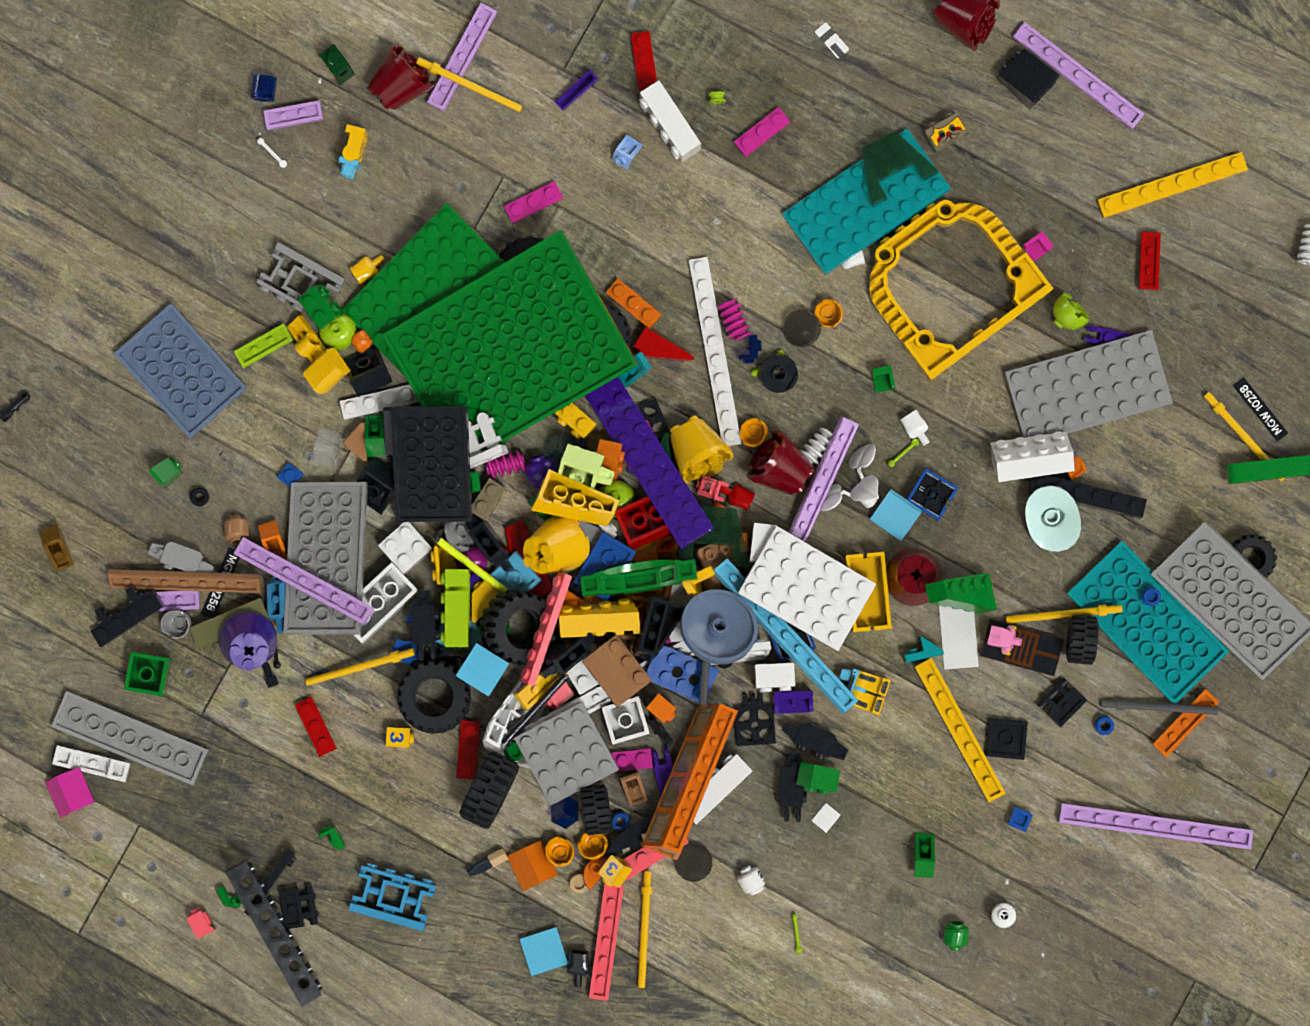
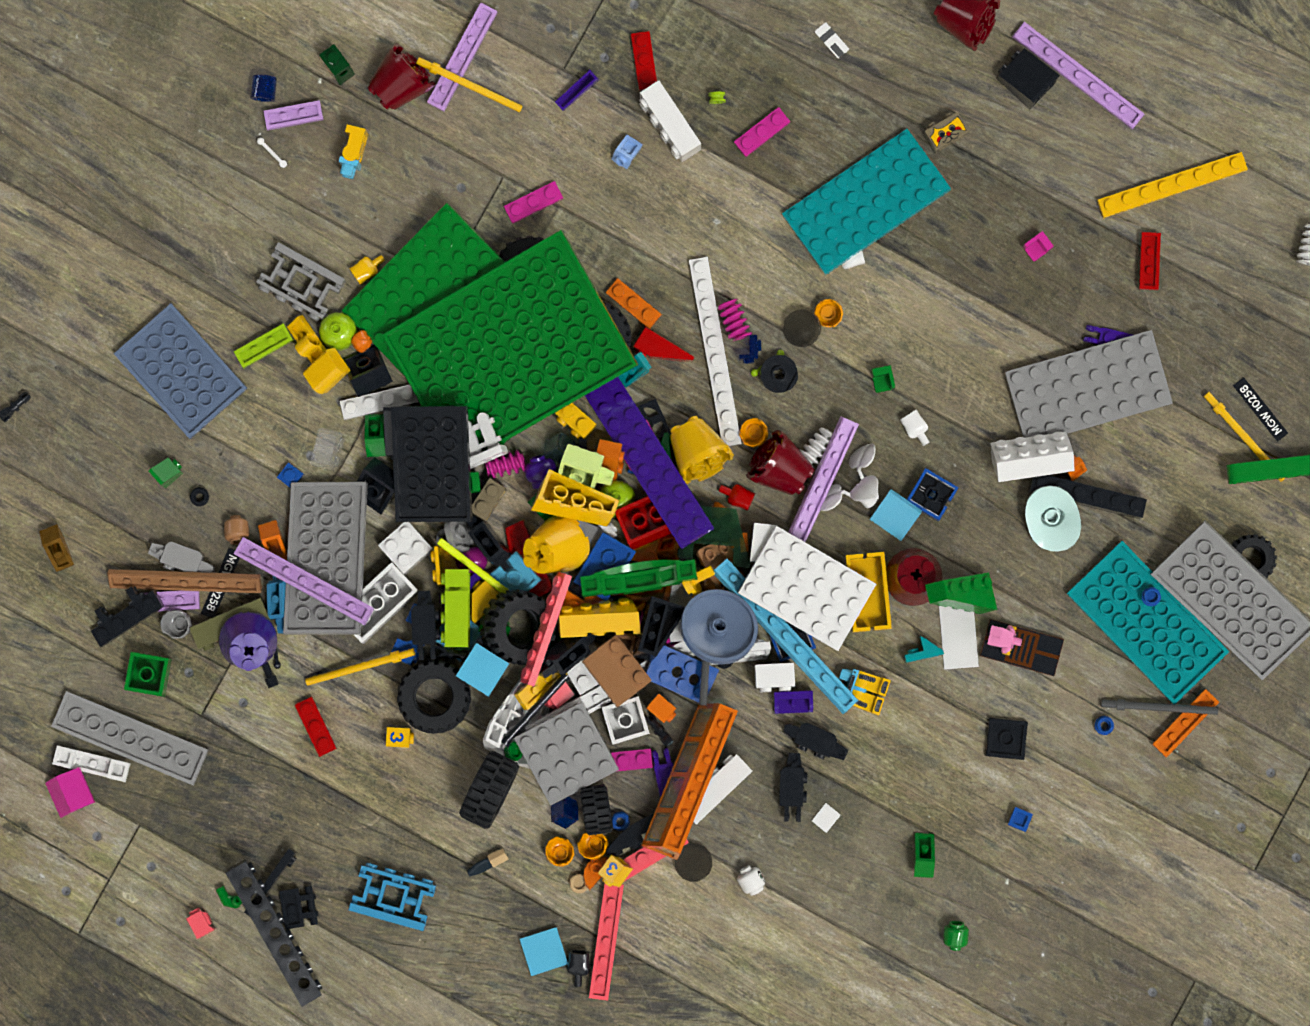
(320, 306): green bracket -> none
(336, 840): green bracket -> none
(356, 442): medium nougat slope -> none
(468, 749): red plate -> none
(531, 865): orange slope -> none
(634, 789): medium nougat slope -> none
(646, 890): yellow bar -> none
(710, 488): coral window -> none
(753, 706): black piece -> none
(798, 949): lime hinge -> none
(818, 777): green brick -> none
(889, 157): clear green wing -> none
(915, 442): lime hinge -> none
(937, 356): yellow arch -> none
(960, 730): yellow plate -> none
(998, 910): white head -> none
(1066, 707): black plate -> none
(1069, 314): lime cylinder -> none
(1082, 639): black tyre -> none
(1101, 610): yellow bar -> none
(1156, 826): lavender plate -> none

